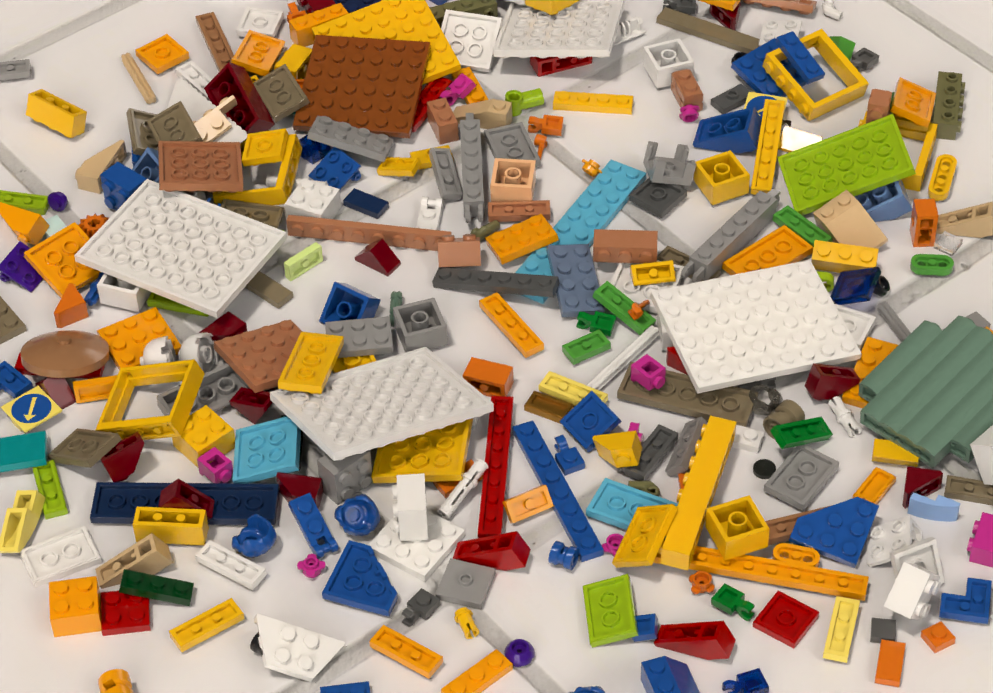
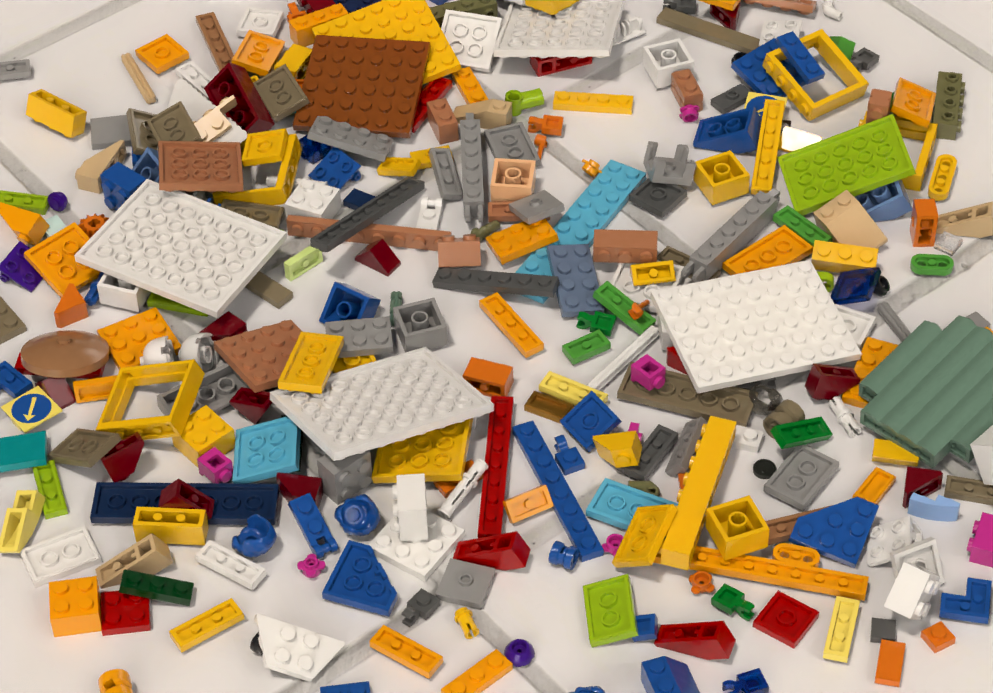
(109, 130): none -> light grey tile
(366, 214): none -> dark grey plate
(459, 88): dark pink plate -> none
(536, 207): none -> light grey plate

